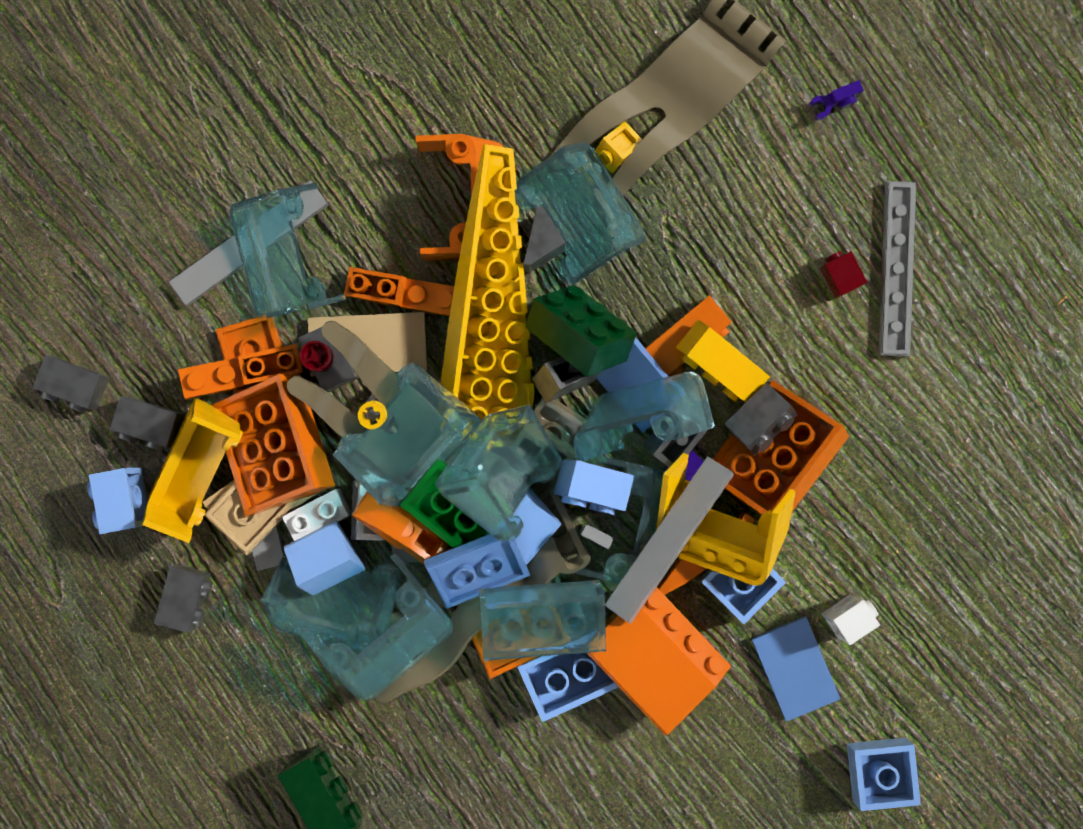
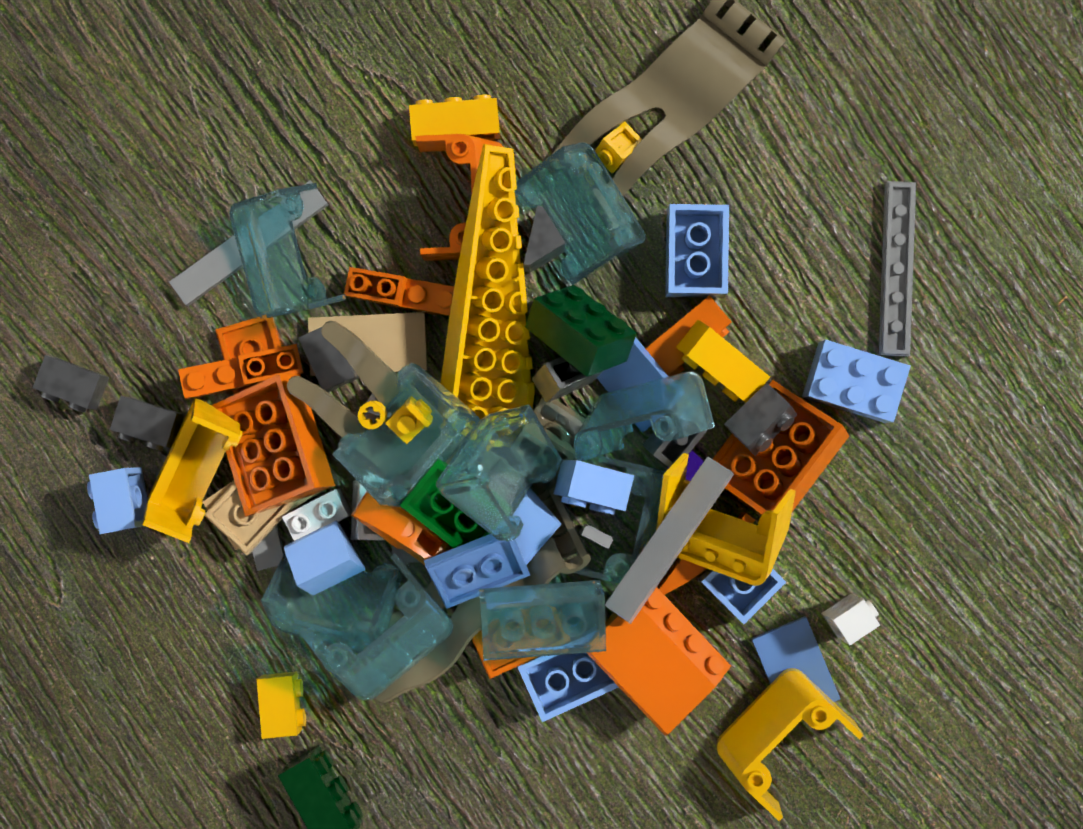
(183, 598): flat silver brick -> none
(280, 704): none -> yellow brick
(314, 352): dark red wheel -> none
(410, 419): none -> yellow bracket
(455, 116): none -> yellow brick
(697, 250): none -> light blue brick
(768, 722): none -> yellow windscreen
(842, 273): dark red brick -> none
(843, 96): dark purple plate -> none
(856, 381): none -> light blue brick
(883, 774): light blue brick -> none

